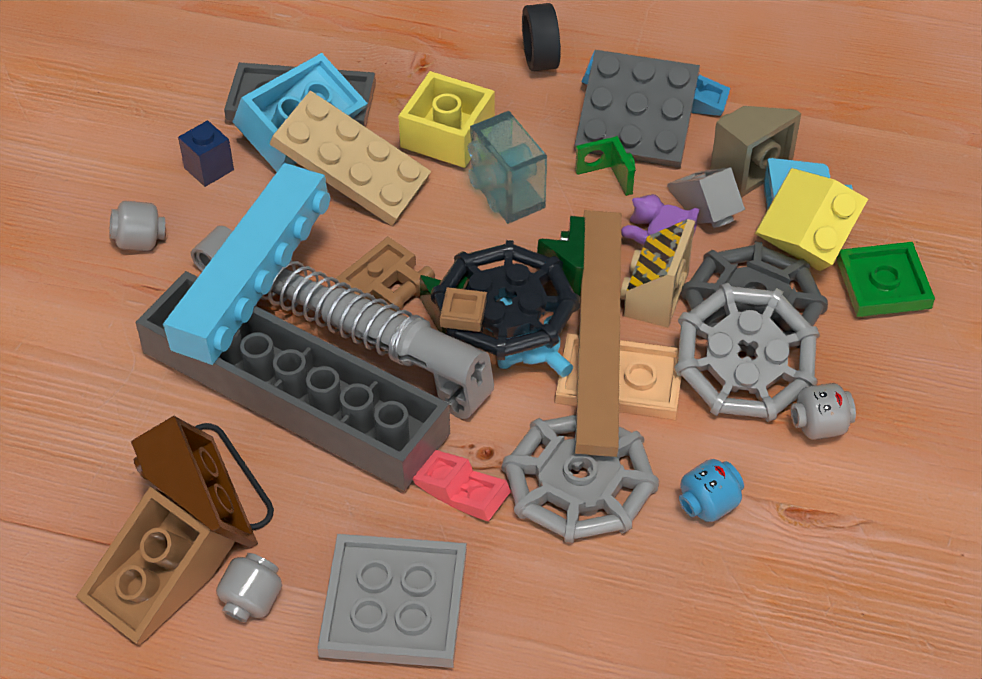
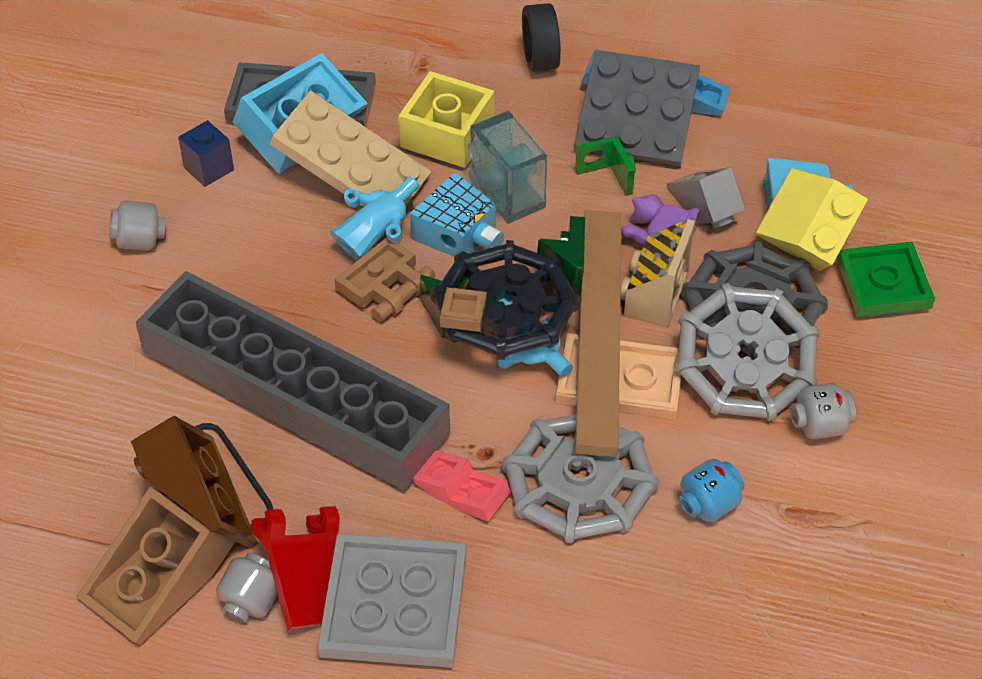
(247, 264): medium azure brick -> none
(300, 563): none -> red flag
(381, 215): none -> medium azure piece
(455, 219): none -> medium azure torso
(459, 370): light grey piece -> none
(751, 137): dark tan slope -> none

